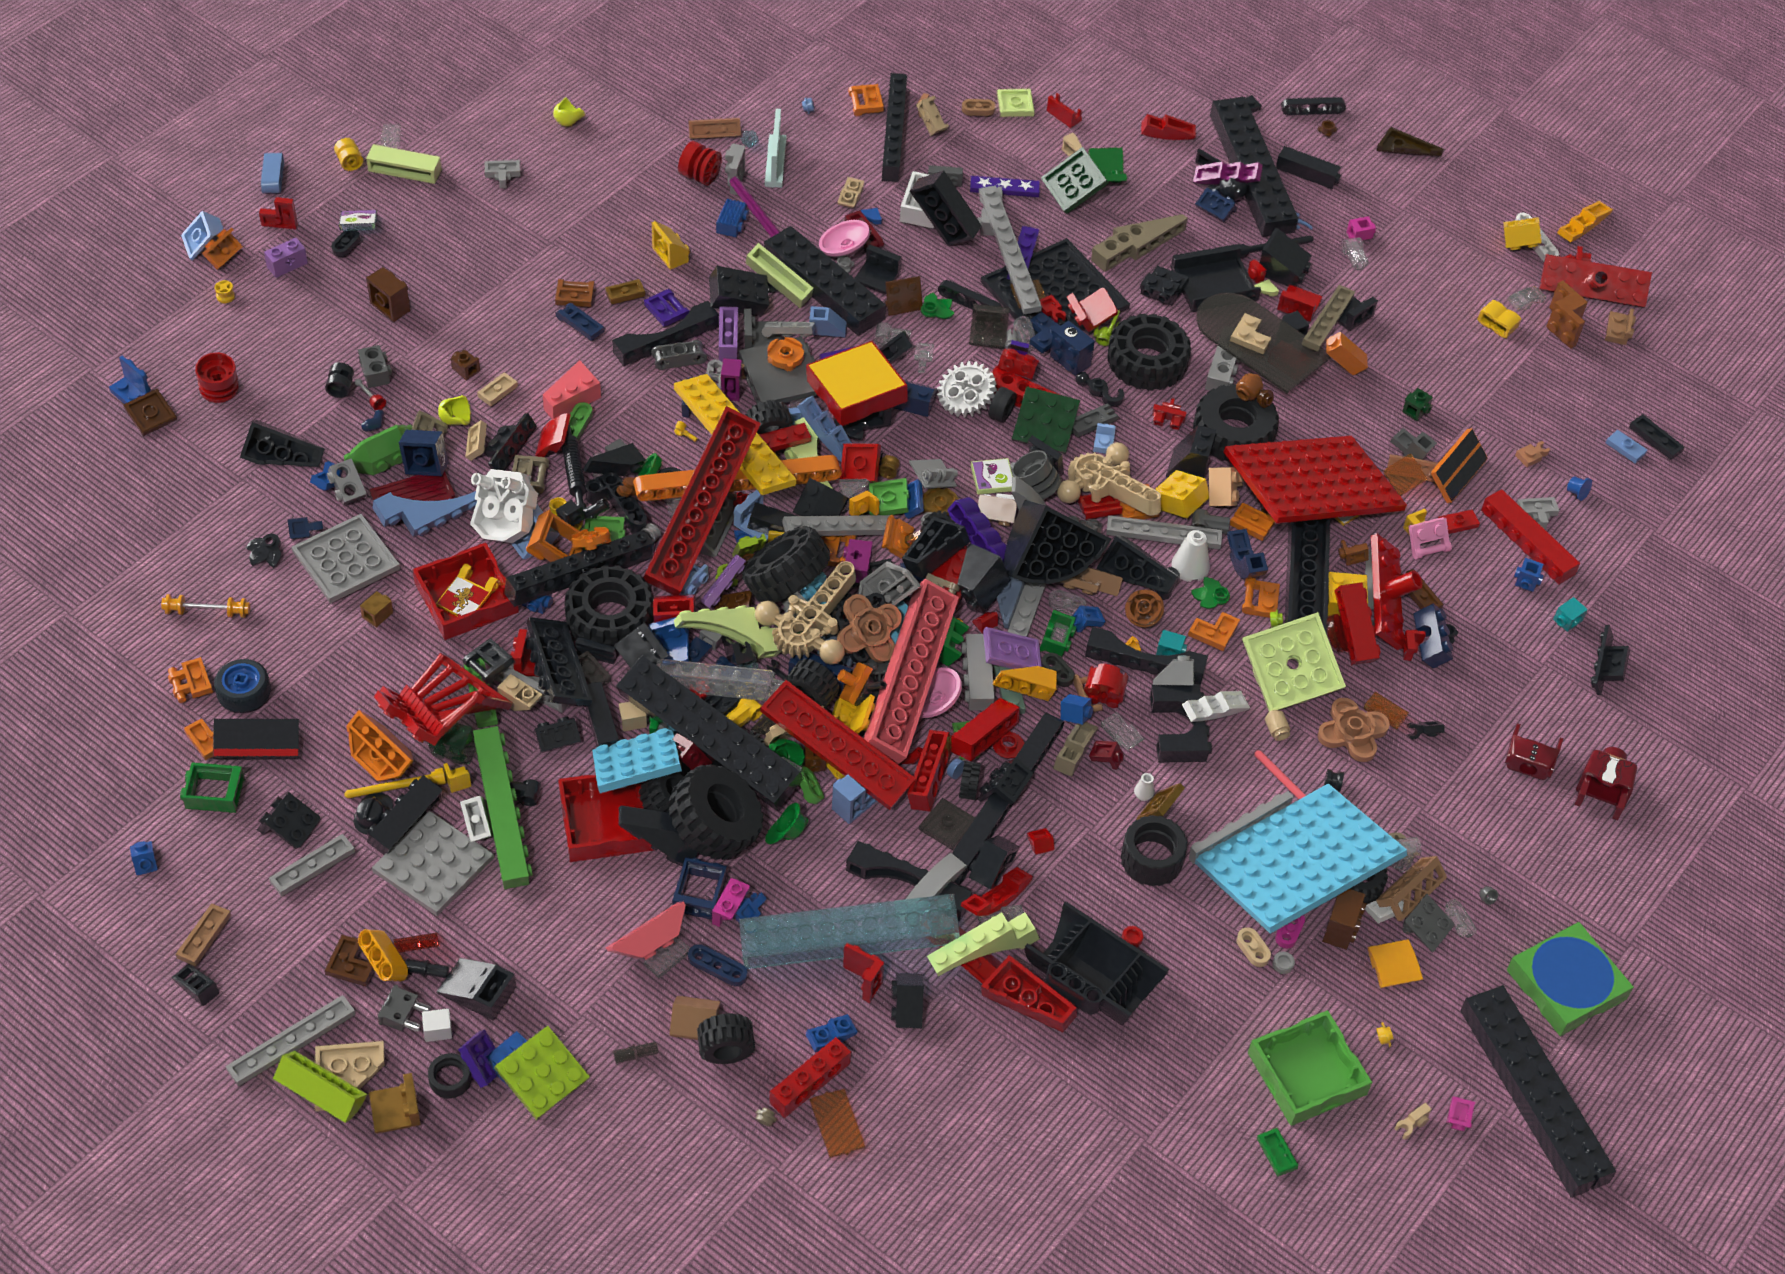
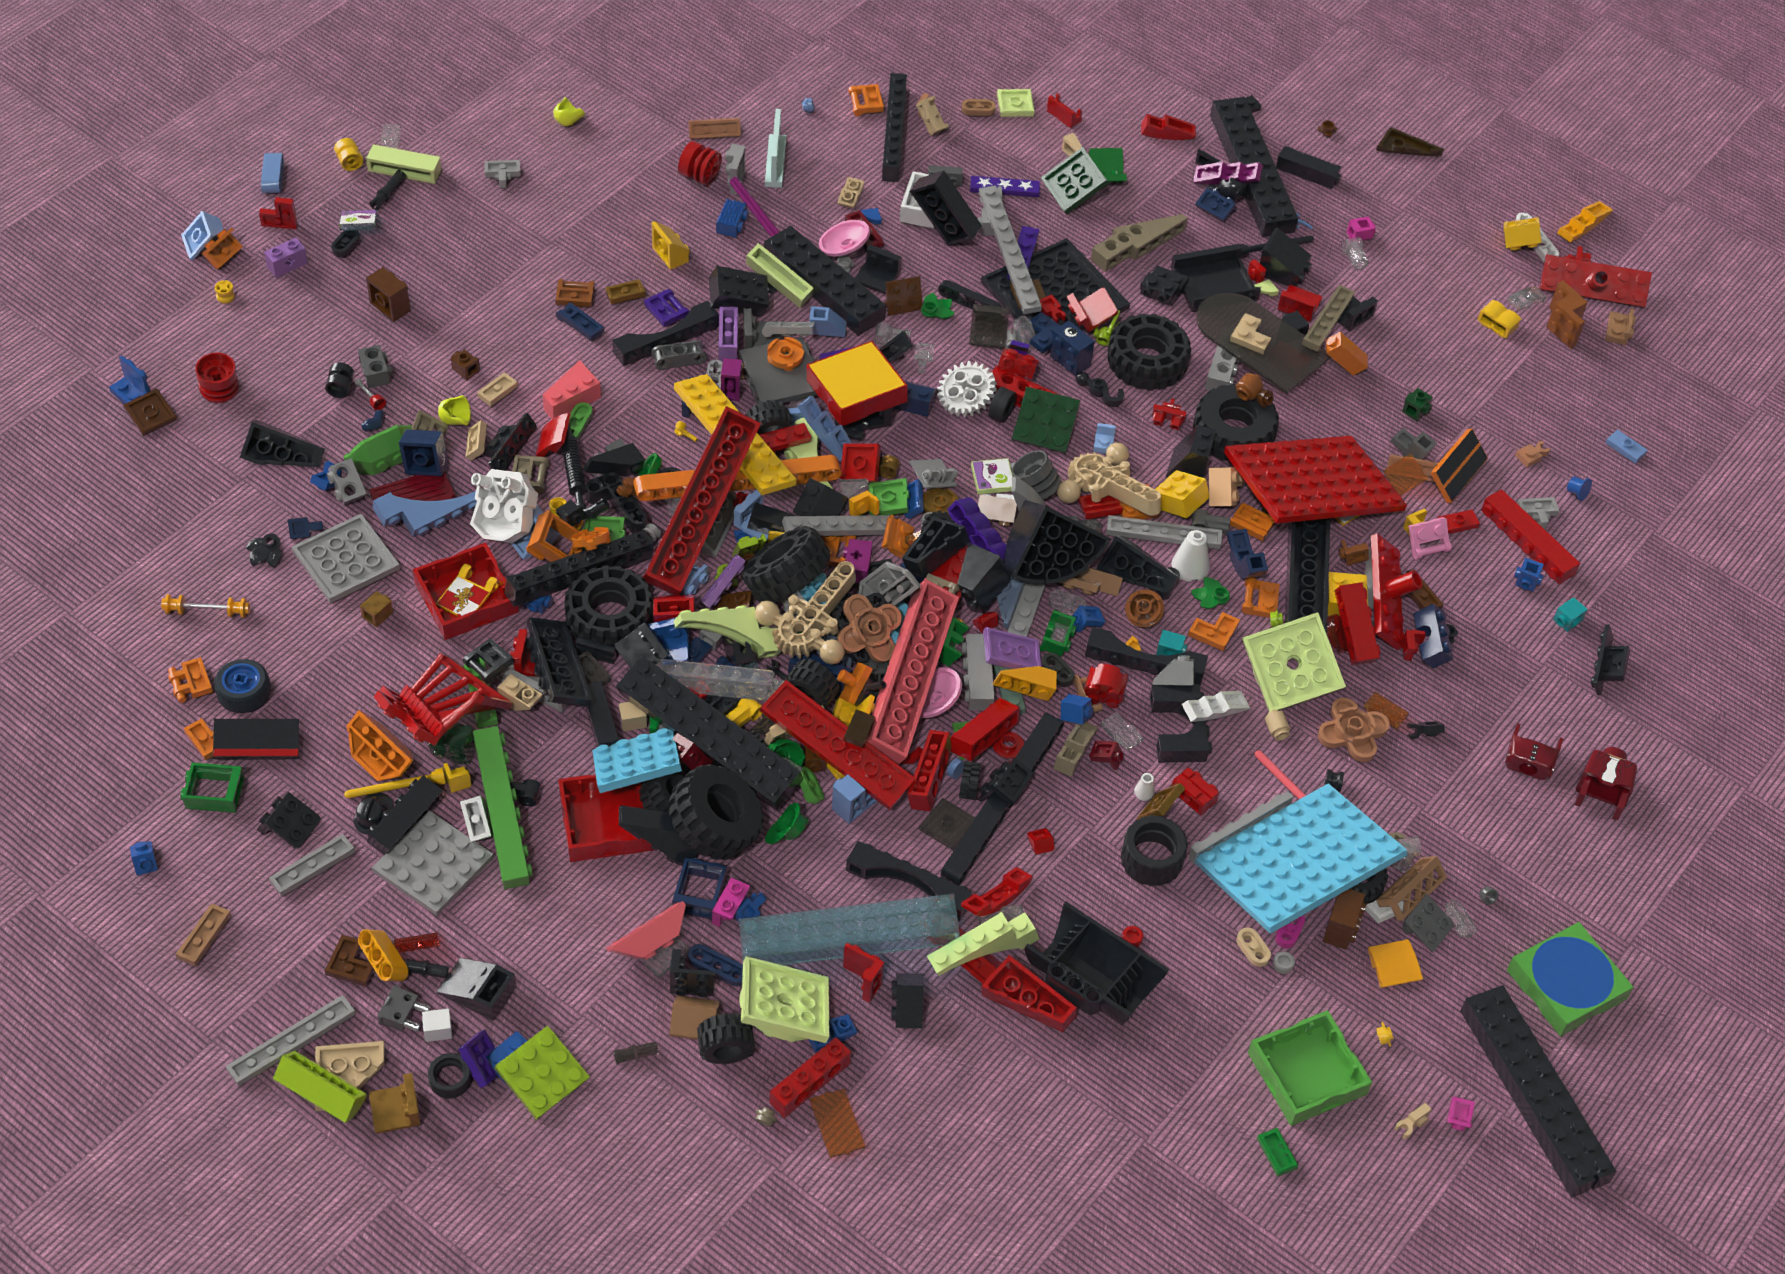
(208, 988): black slope -> none
(383, 194): none -> black pin
(557, 735): black bracket -> none
(689, 981): none -> black bracket
(749, 143): clear light blue plate -> none
(785, 1001): none -> yellowish green piece
(859, 728): none -> dark brown slope
(938, 877): light grey slope -> none
(993, 859): black brick -> none
(1055, 457): black plate -> none
(1088, 421): dark grey hinge -> none
(1197, 791): none -> red brick
(1293, 106): black beam -> none
(1656, 437): black plate -> none

